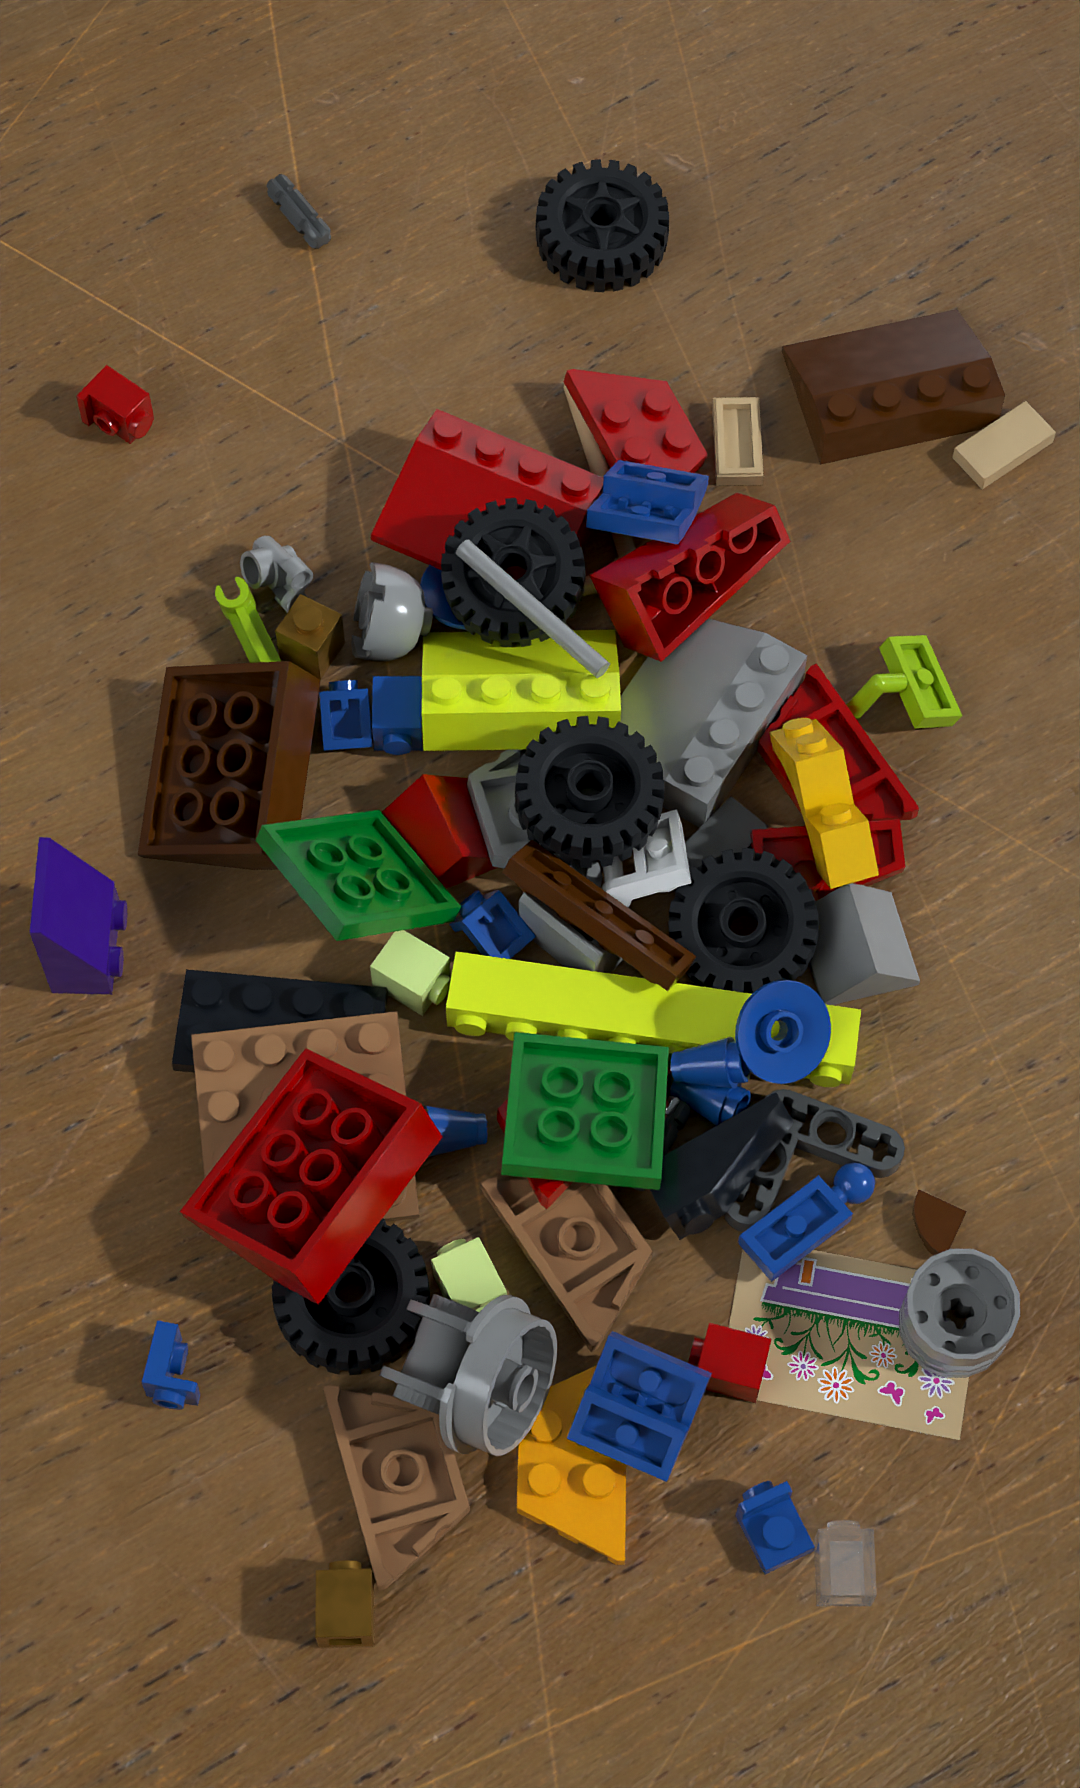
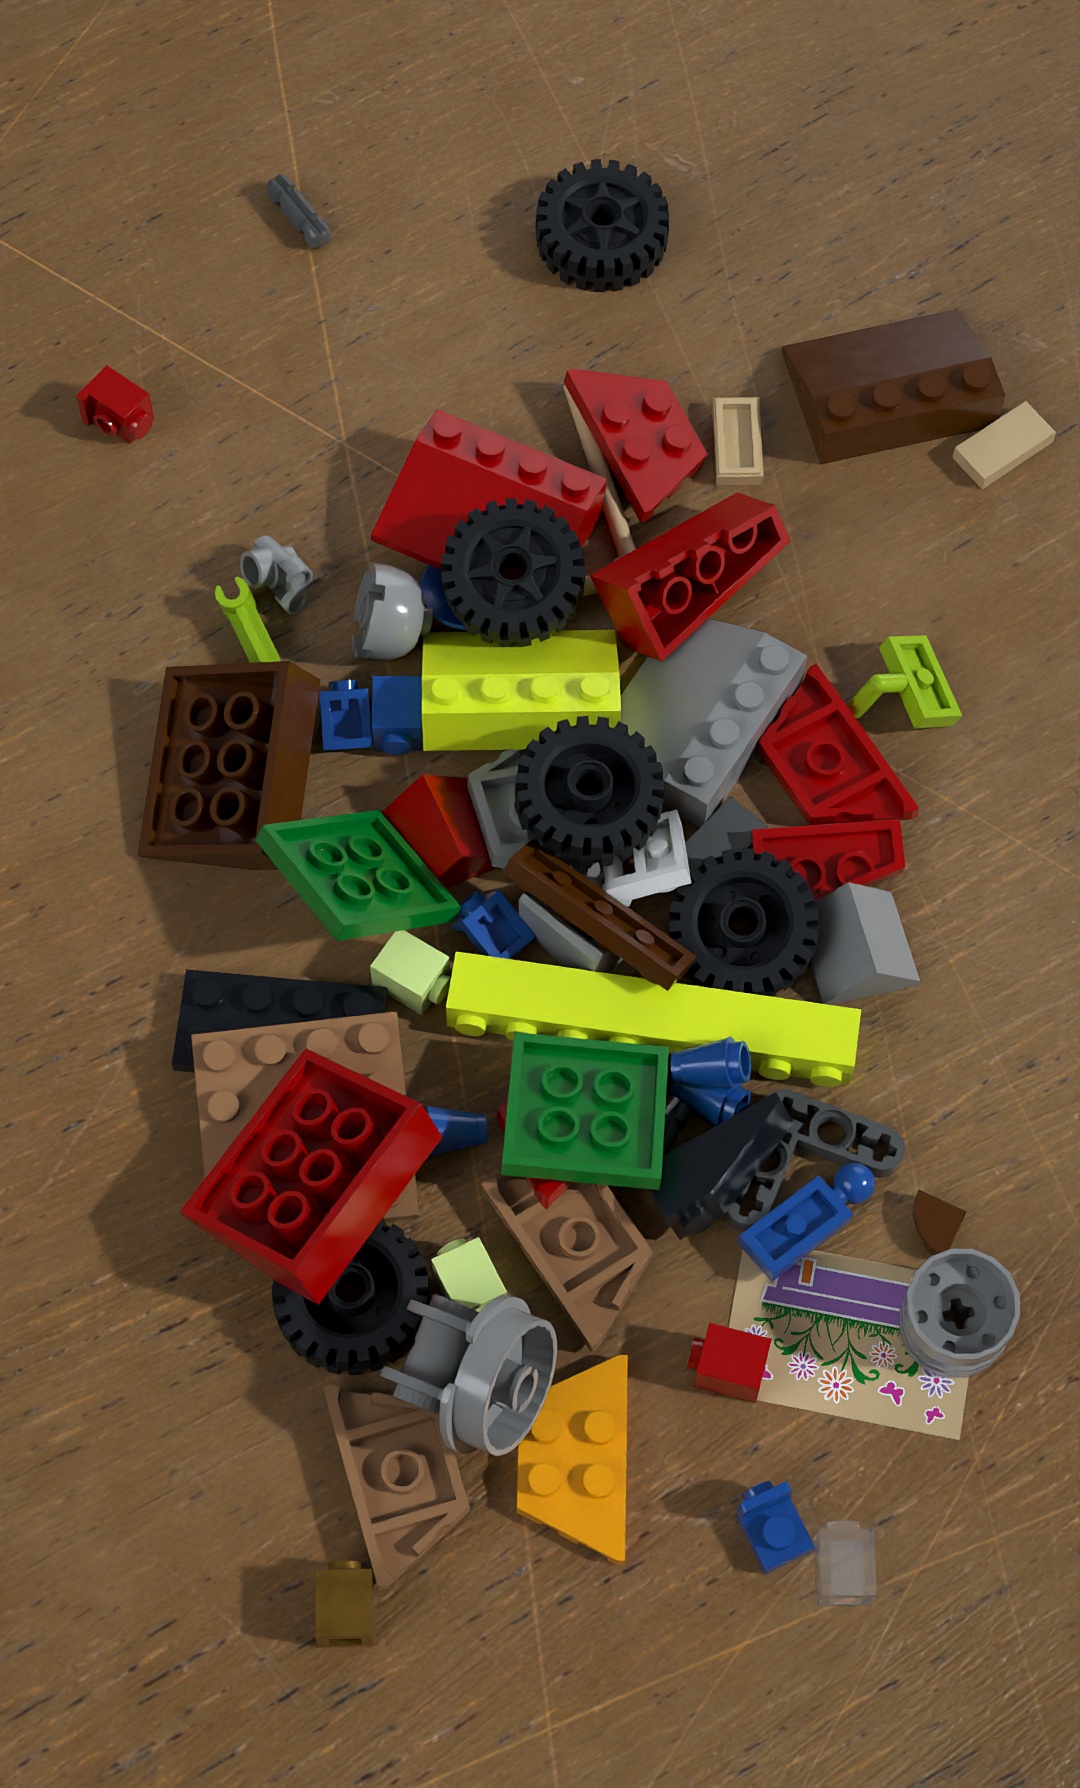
(75, 922): dark purple slope -> none
(165, 1359): blue bracket -> none
(310, 636): pearl gold brick -> none
(532, 608): light grey bar -> none
(639, 1406): blue slope -> none
(647, 501): blue slope -> none
(801, 1037): blue dish -> none
(823, 790): yellow arch -> none

